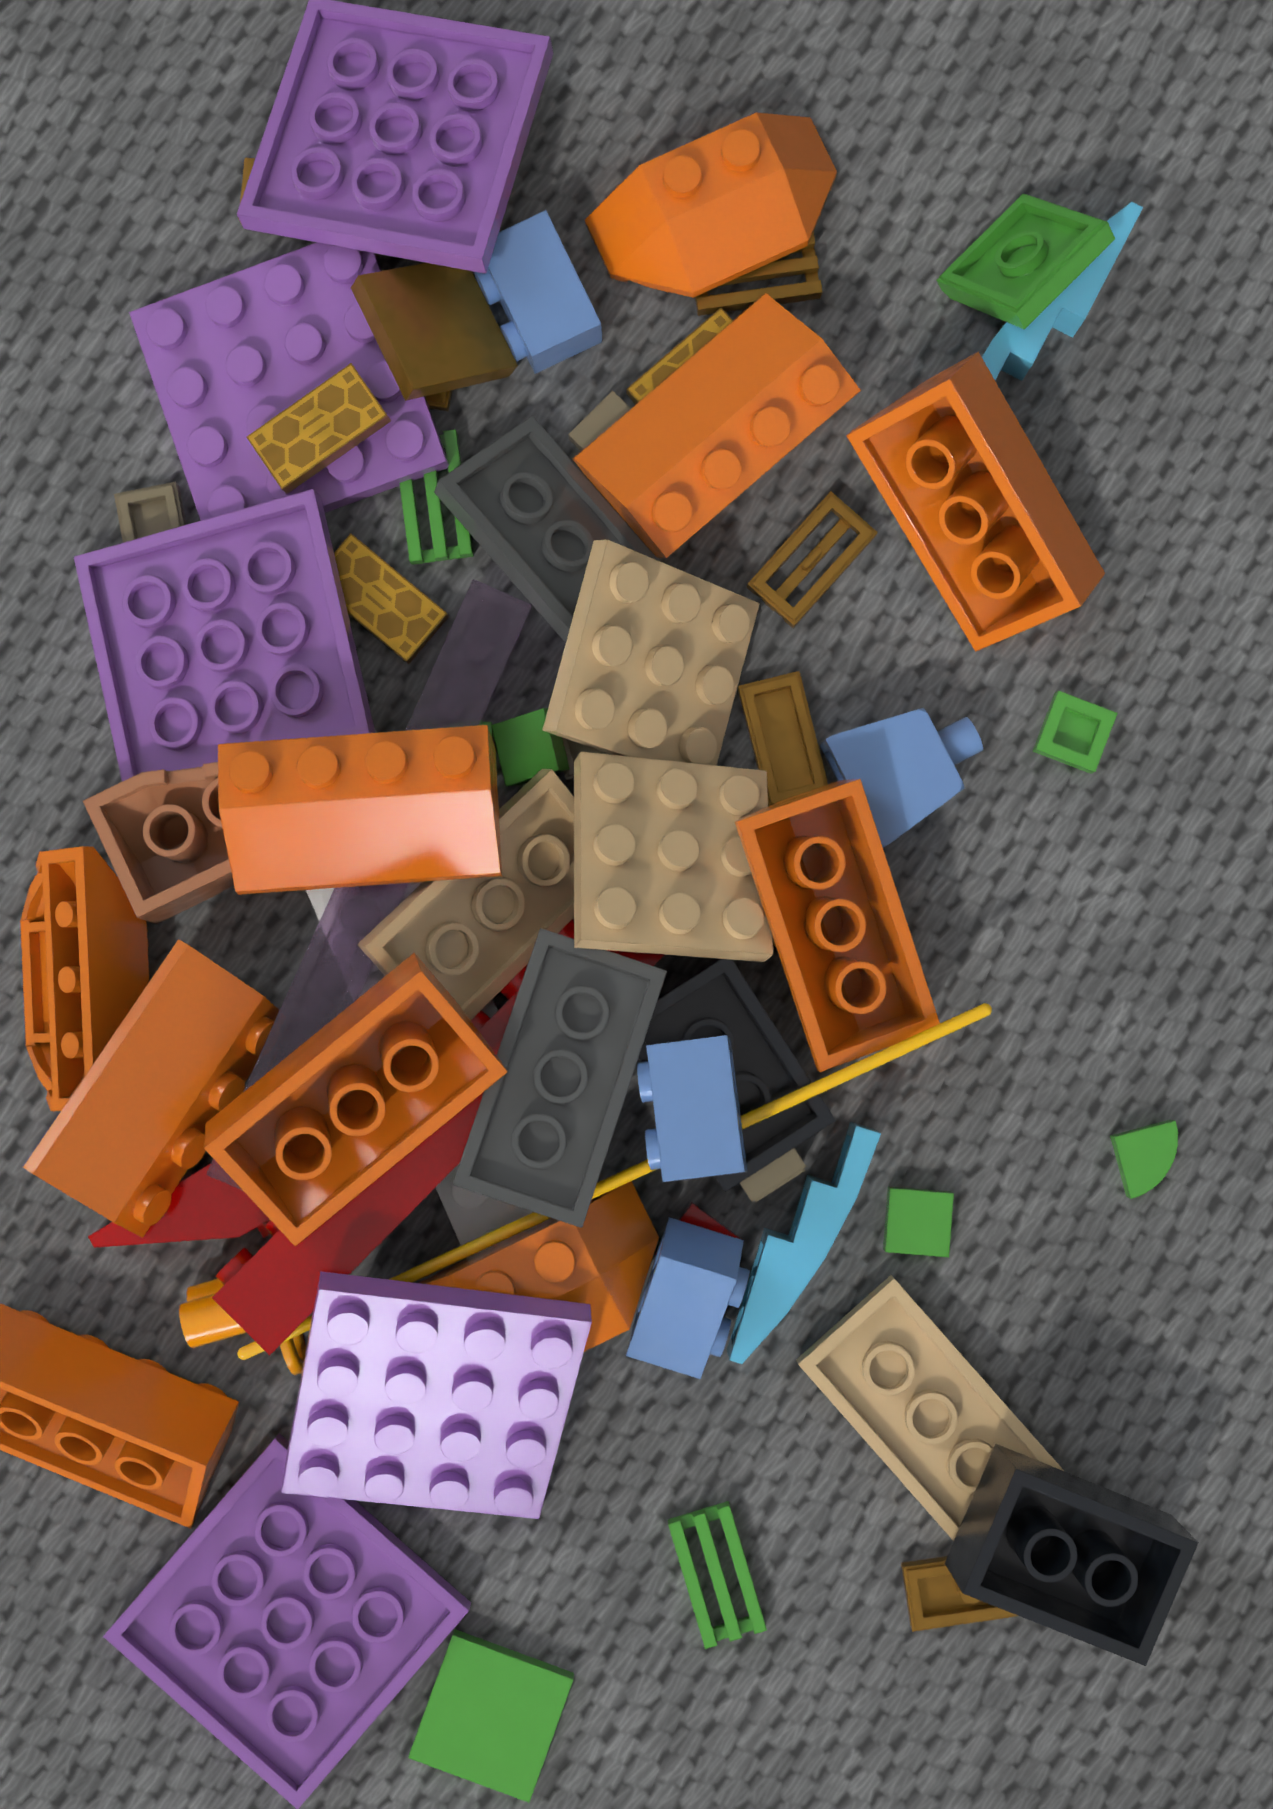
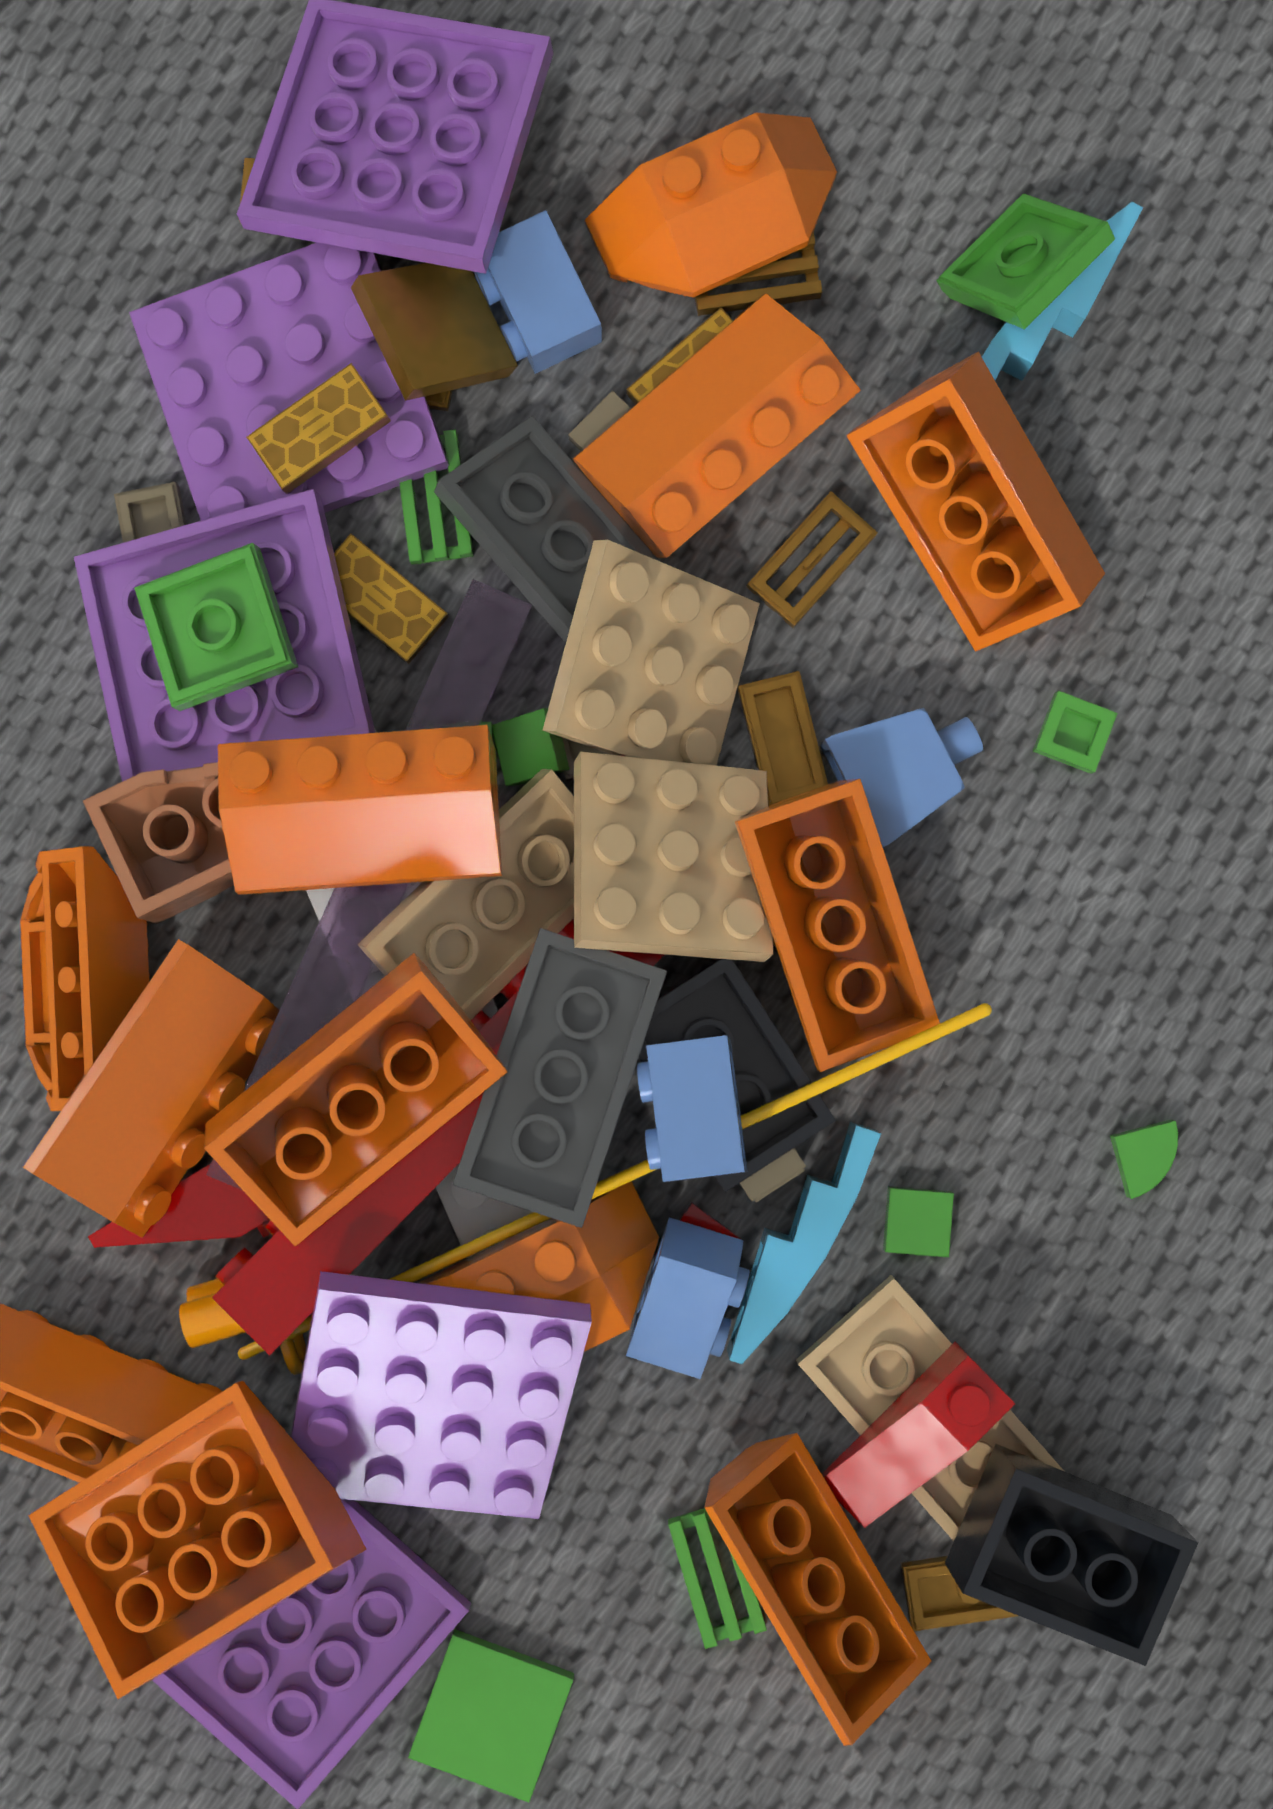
(192, 1536): none -> orange slope
(216, 627): none -> bright green tile
(815, 1582): none -> orange slope
(917, 1436): none -> slope

